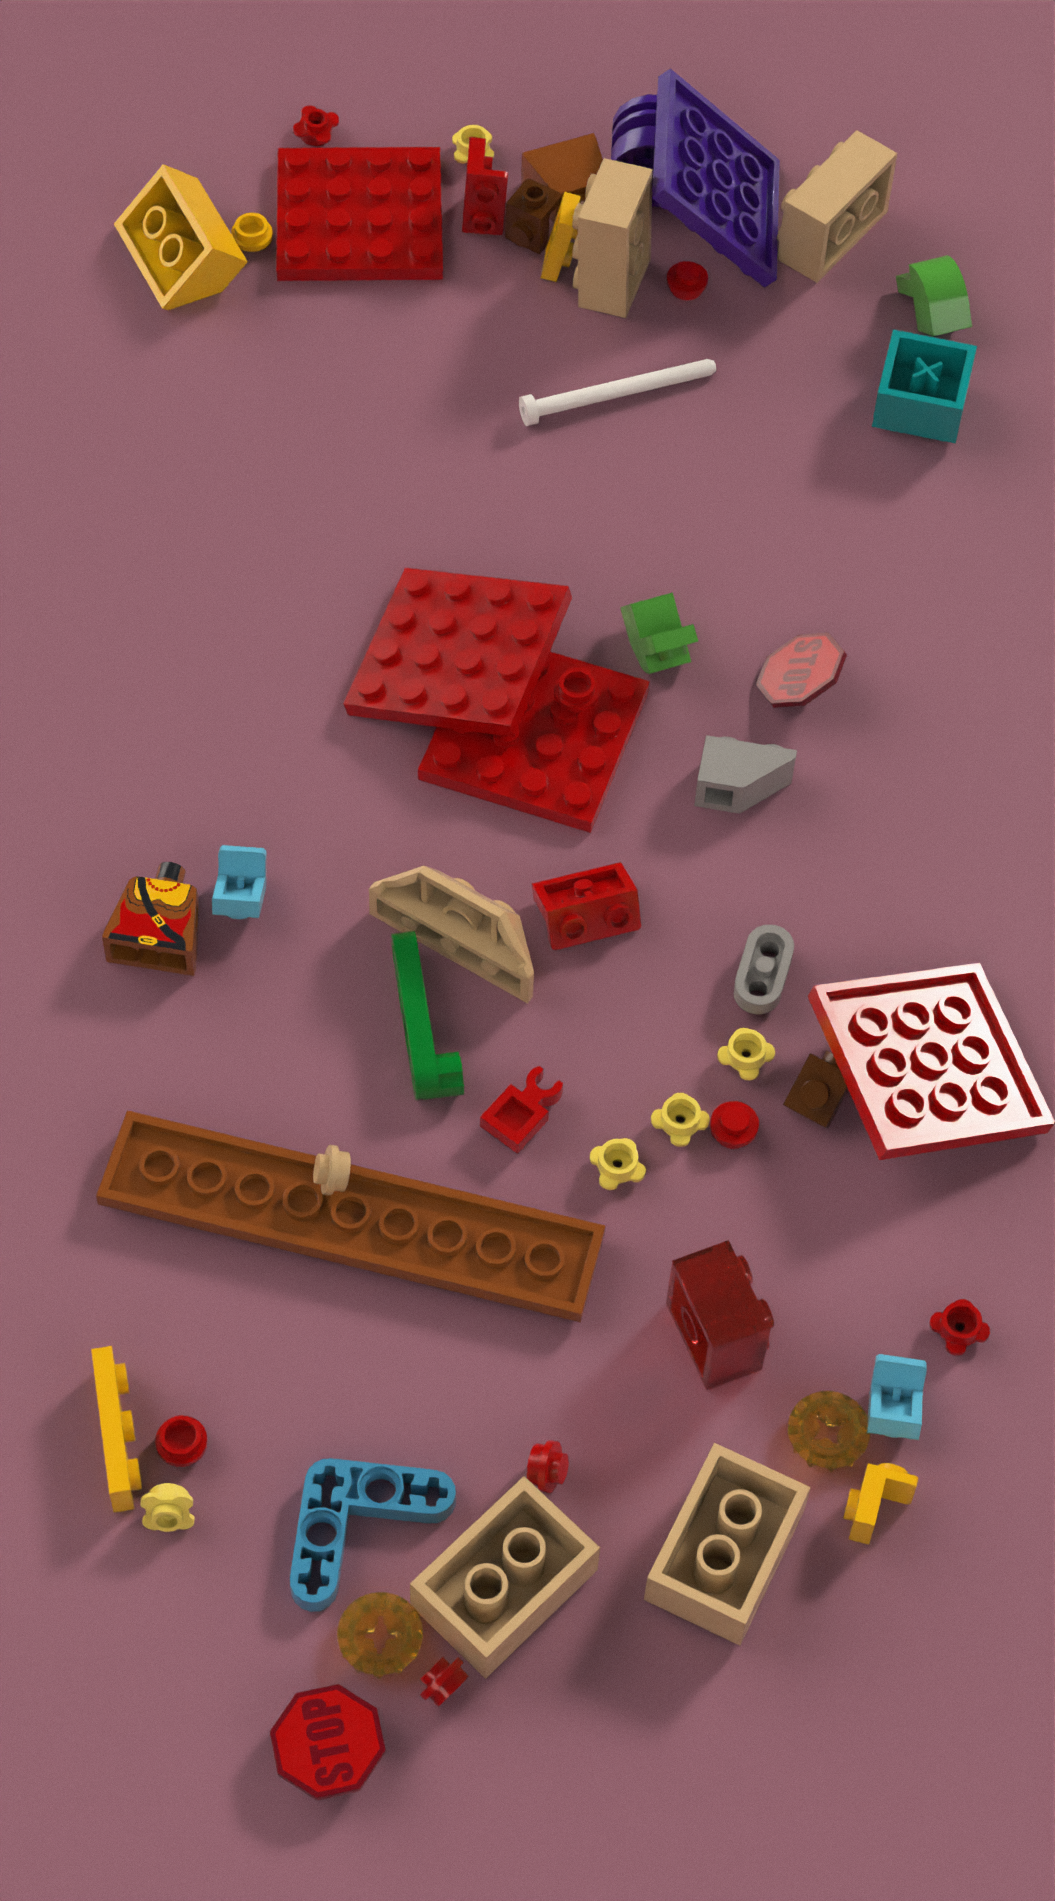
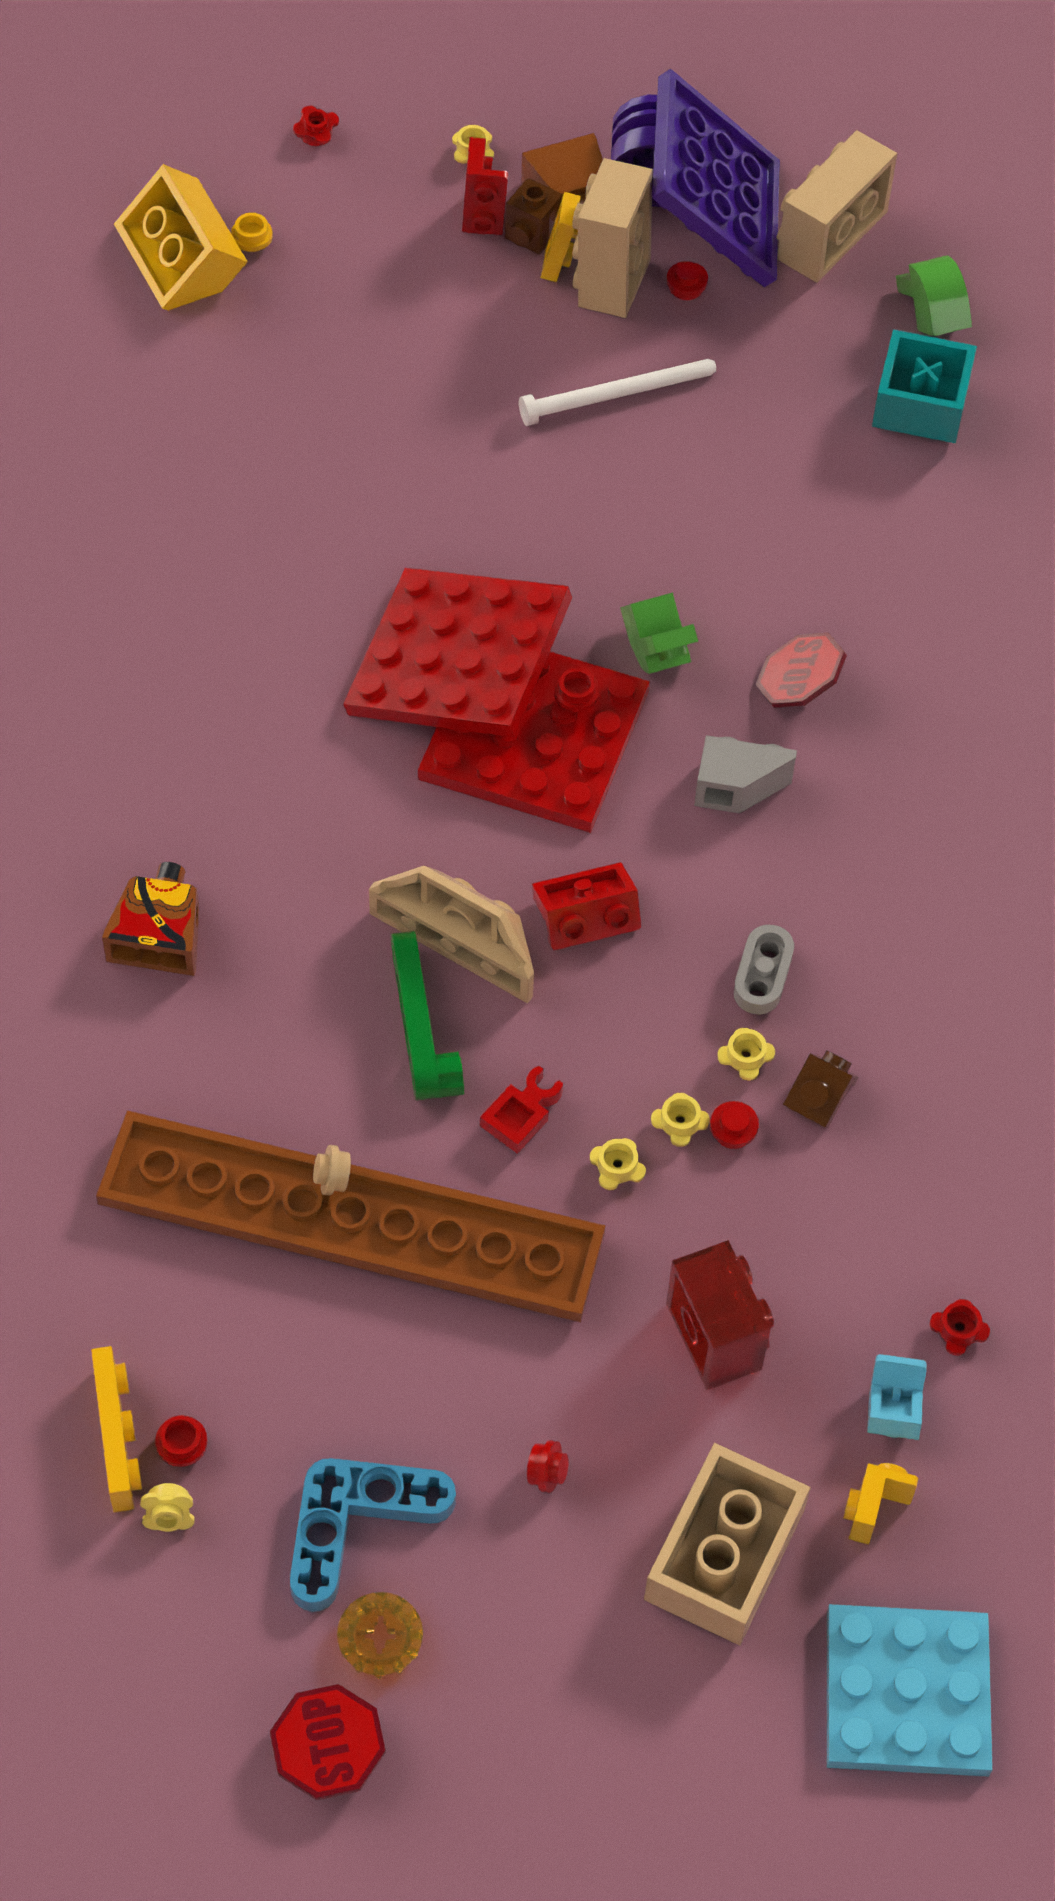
(240, 882): medium azure bracket -> none
(359, 214): red plate -> none
(443, 1680): red plate -> none
(504, 1576): tan brick -> none
(833, 1410): clear yellow gear -> none
(908, 1690): none -> medium azure plate
(930, 1060): plate -> none

